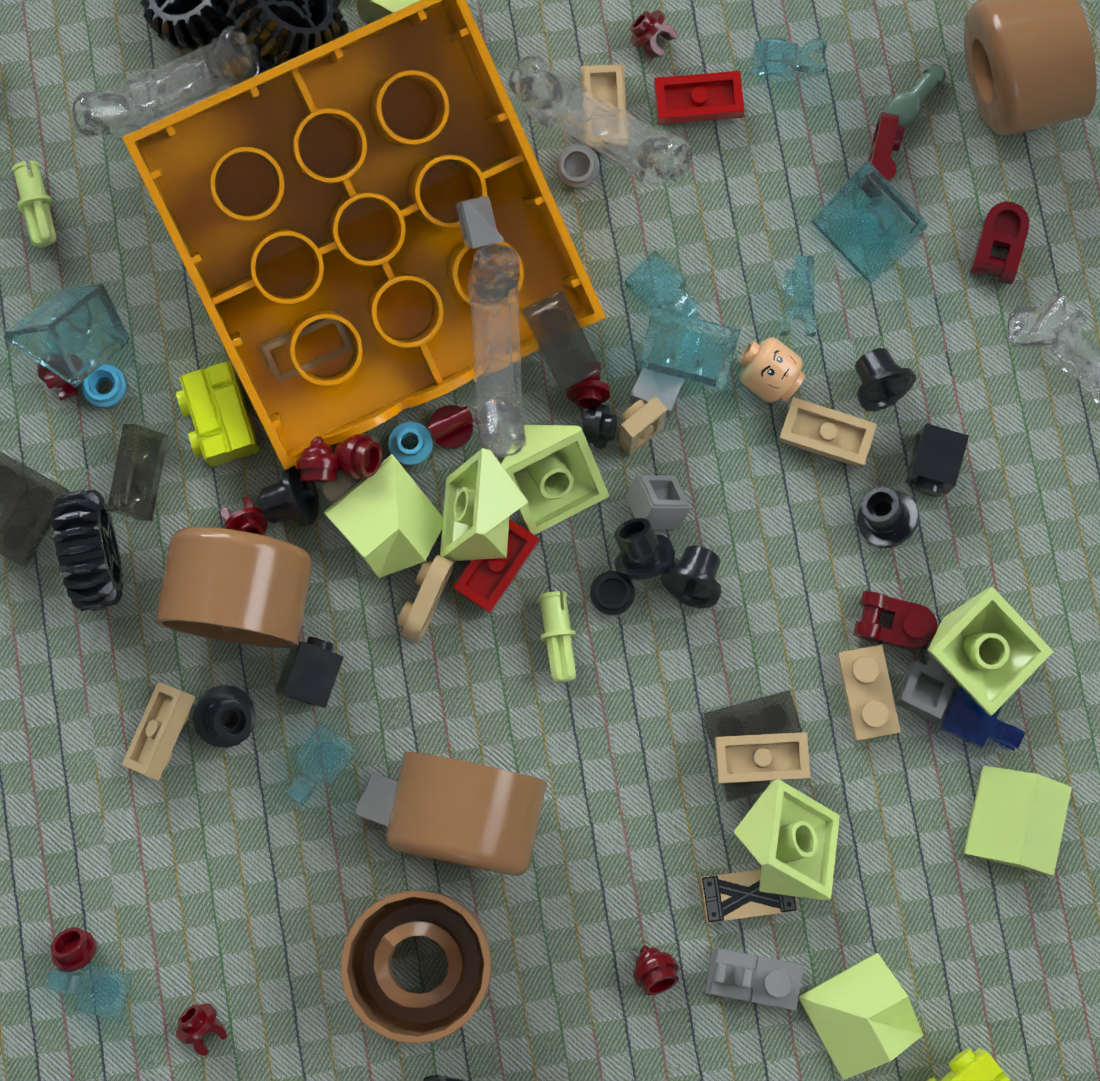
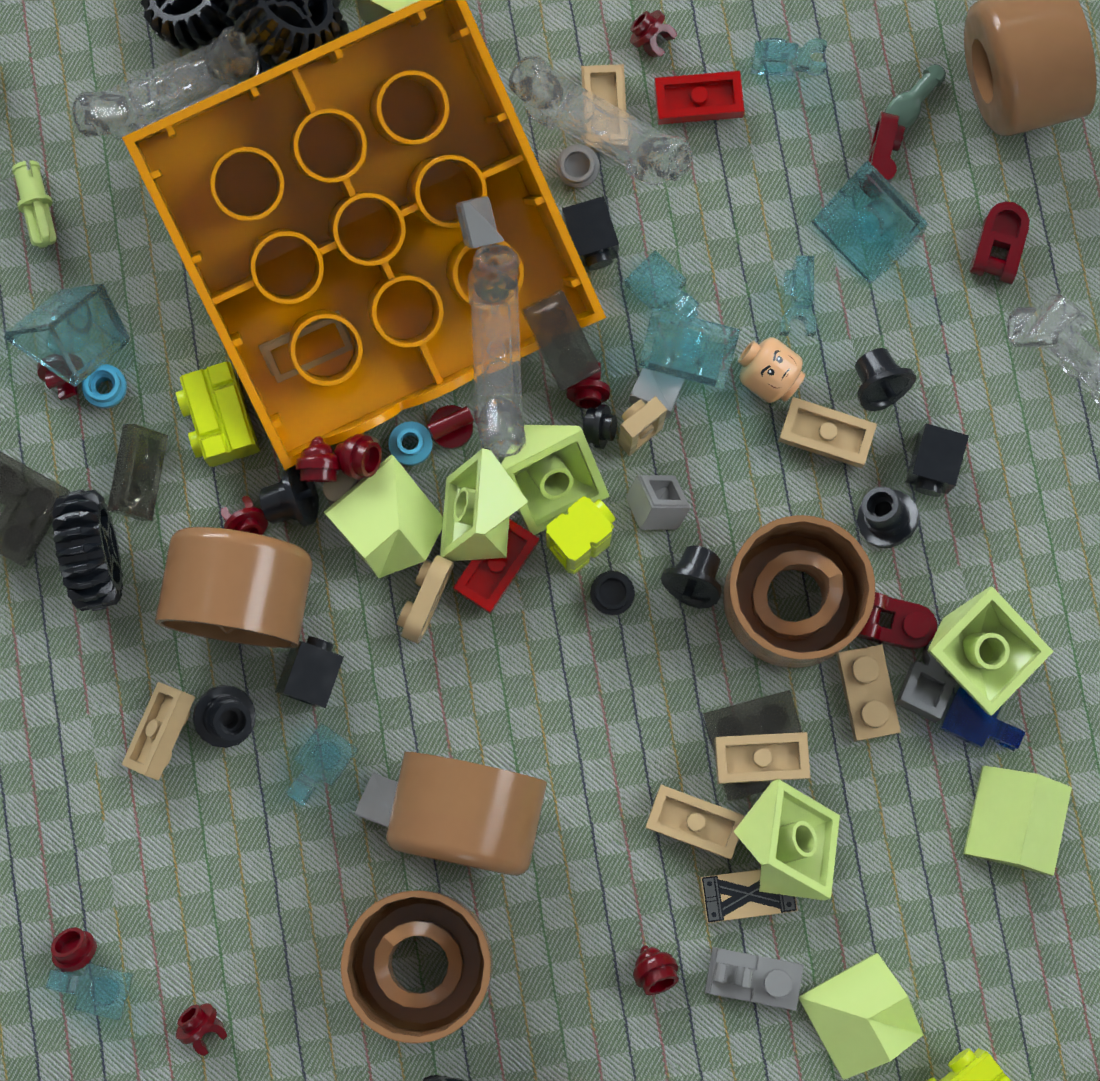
(558, 635): yellowish green axle -> none
(580, 533): none -> neon yellow brick
(592, 232): none -> black brick
(642, 551): black piece -> none
(694, 822): none -> tan plate
(826, 555): none -> medium nougat piece

